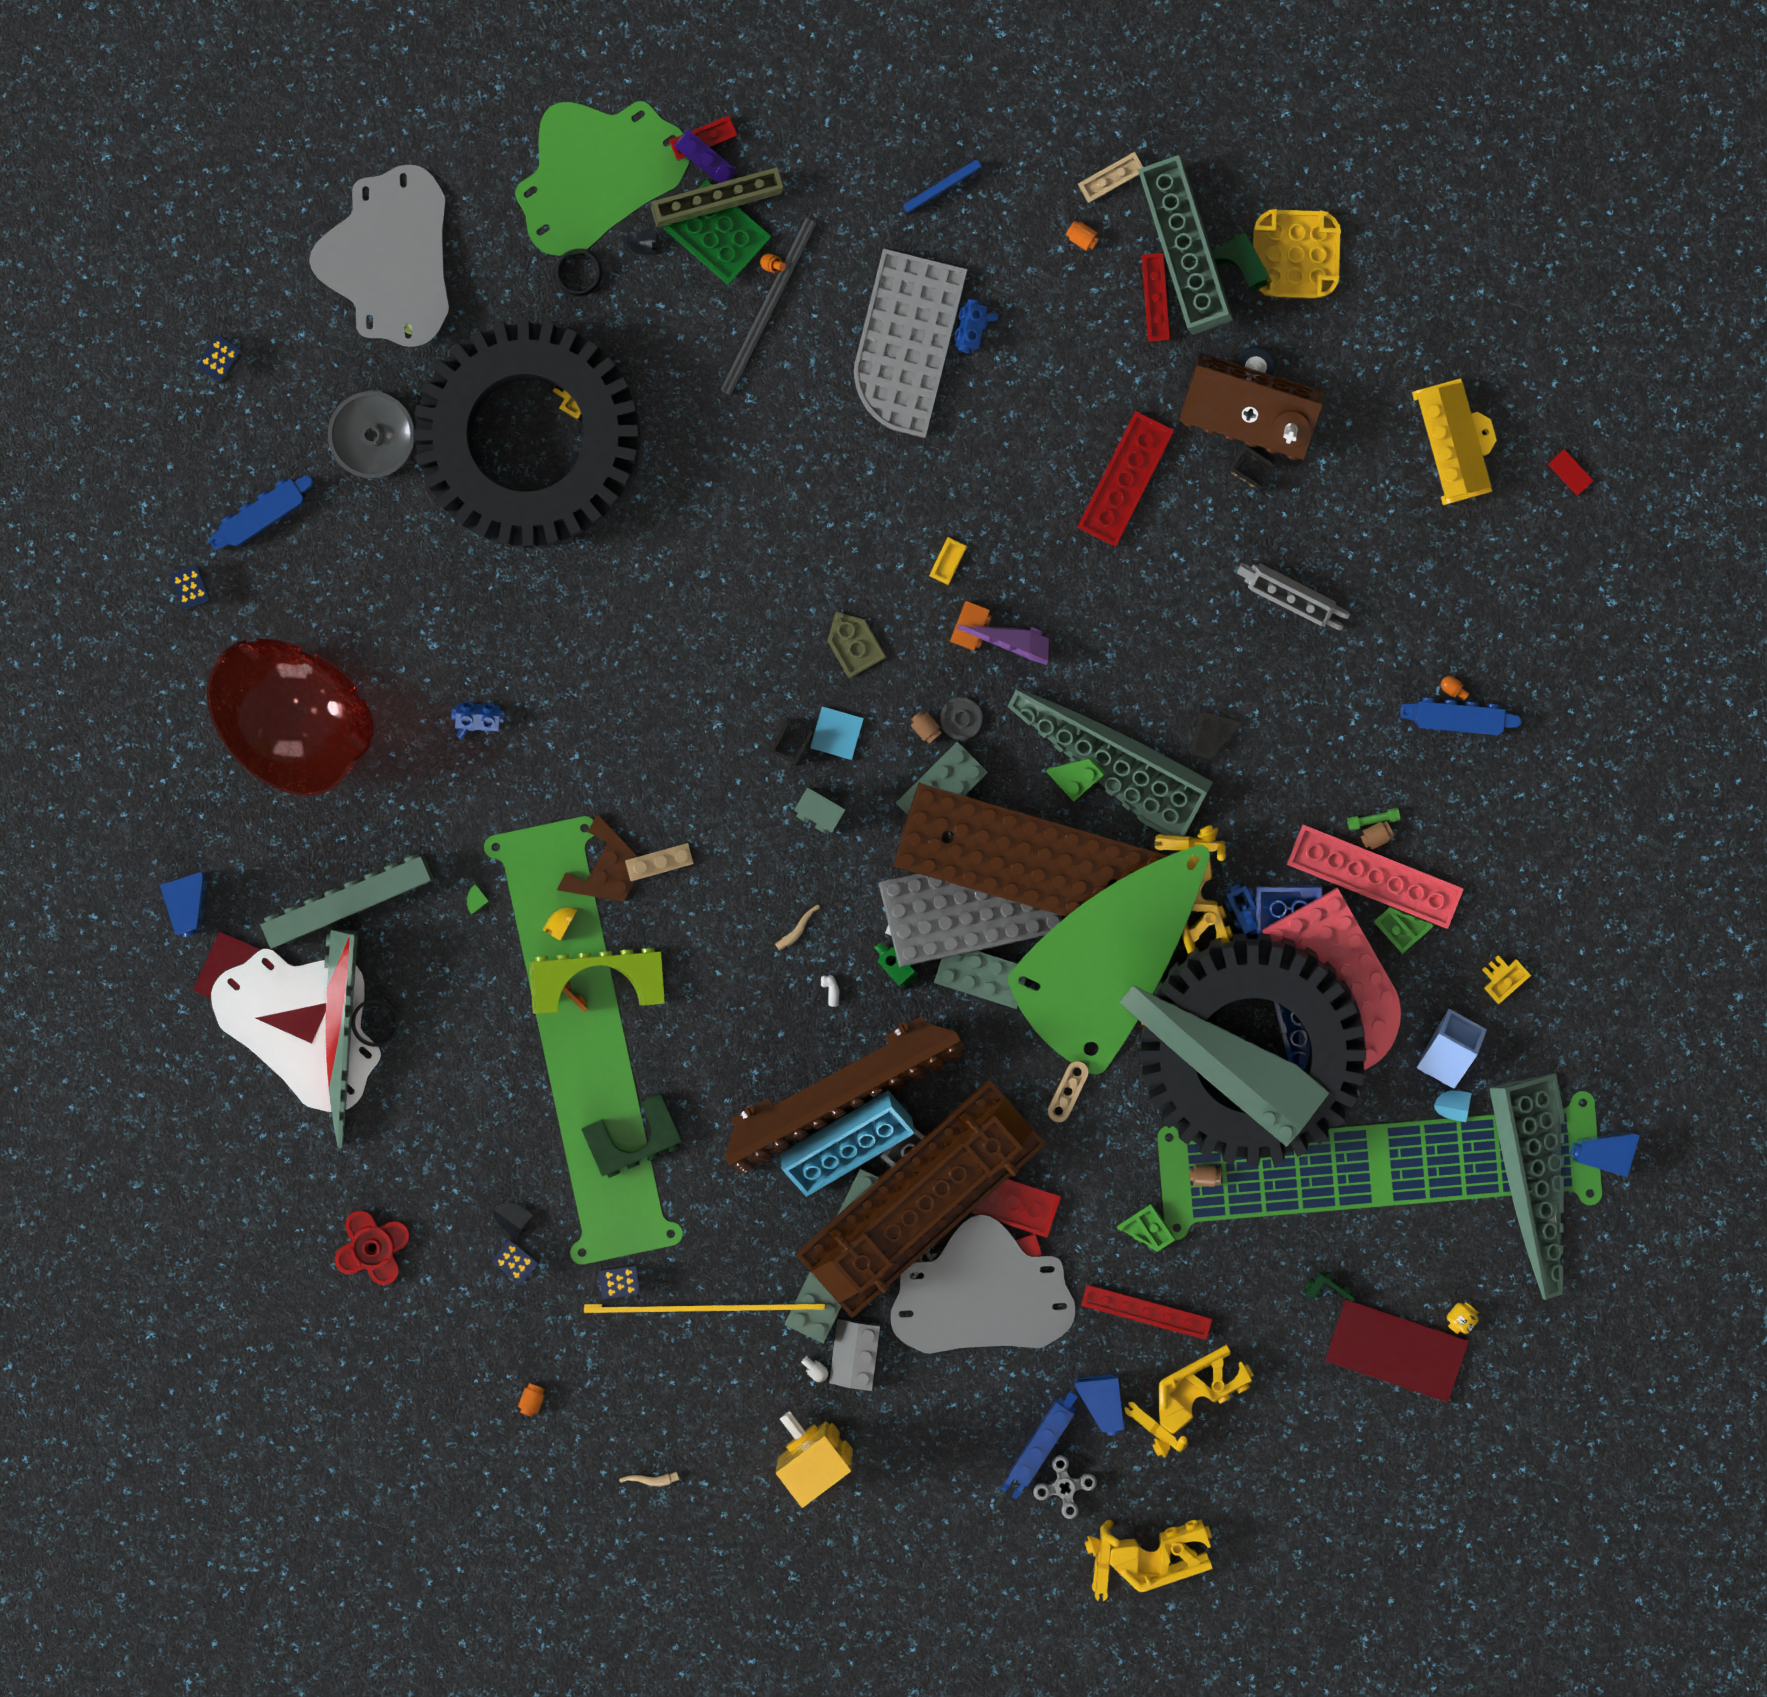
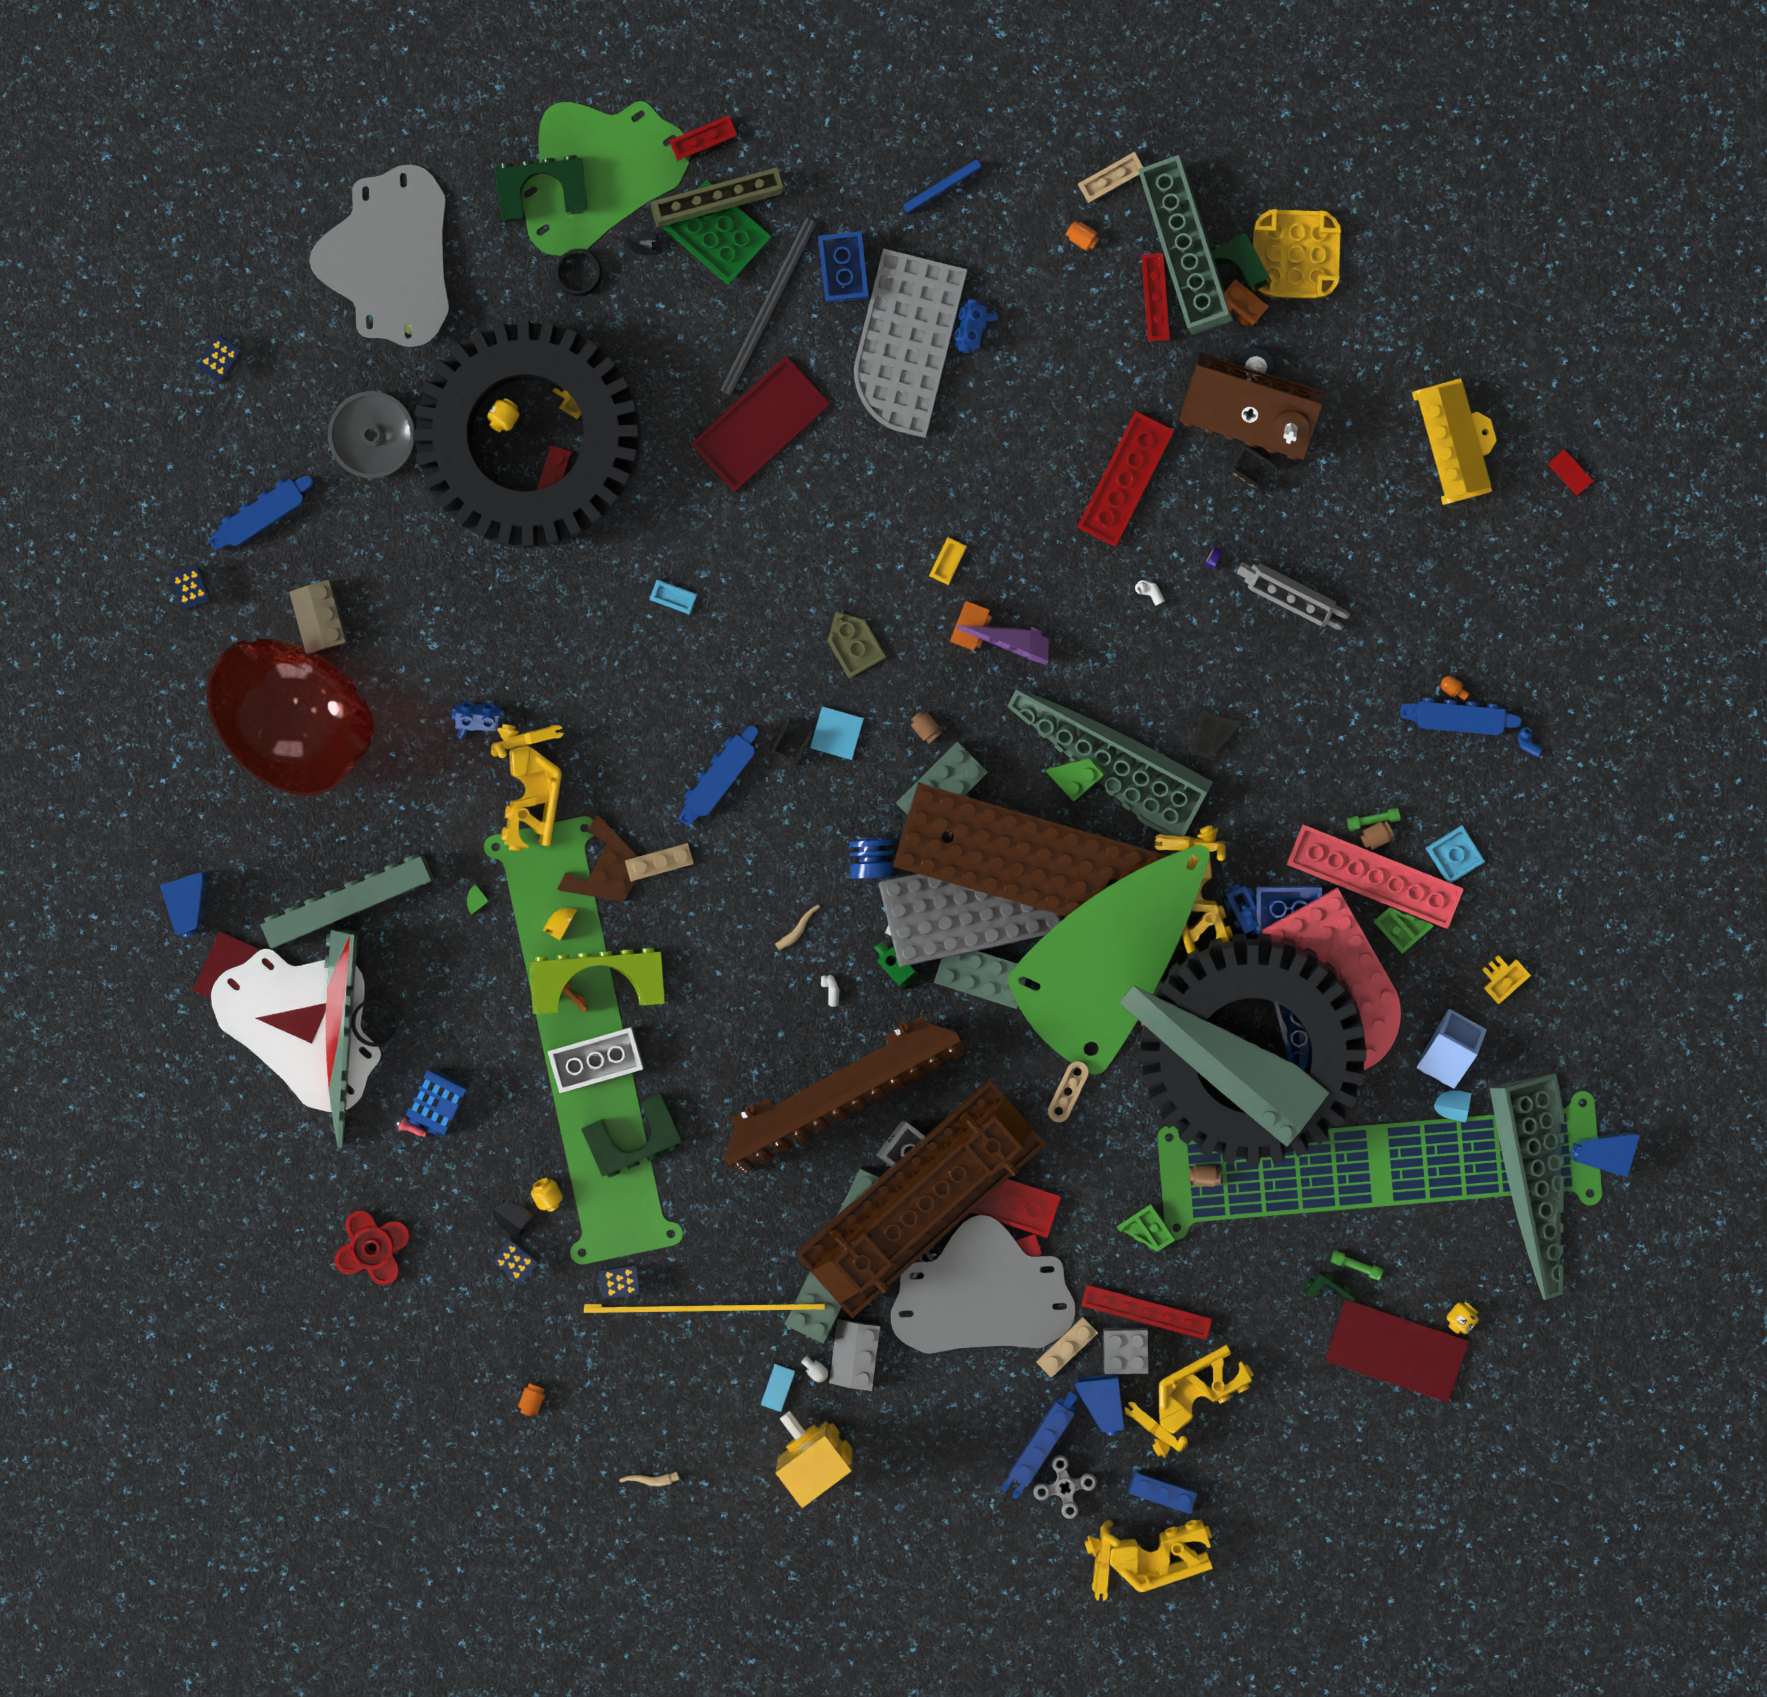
(318, 617): none -> dark tan slope
(402, 1124): none -> coral piece
(436, 1102): none -> blue slope
(503, 415): none -> yellow head
(512, 179): none -> dark green arch
(540, 781): none -> yellow piece
(546, 1194): none -> yellow head
(554, 467): none -> red plate
(595, 1059): none -> white brick
(673, 597): none -> medium azure tile
(705, 157): dark purple plate -> none
(719, 777): none -> blue hinge
(760, 424): none -> dark red tile
(772, 263): orange cylinder -> none
(777, 1387): none -> medium azure tile
(819, 810): sand green piece -> none
(843, 267): none -> blue brick
(847, 1143): medium azure brick -> none
(871, 858): none -> blue wheel
(961, 718): dark grey tile -> none
(1066, 1347): none -> tan plate
(1125, 1350): none -> light grey brick
(1150, 589): none -> white arm
(1162, 1492): none -> blue brick
(1213, 557): none -> dark purple tile
(1244, 304): none -> orange bracket
(1340, 1259): none -> bright green bar
(1455, 854): none -> medium azure tile
(1526, 742): none -> blue arm

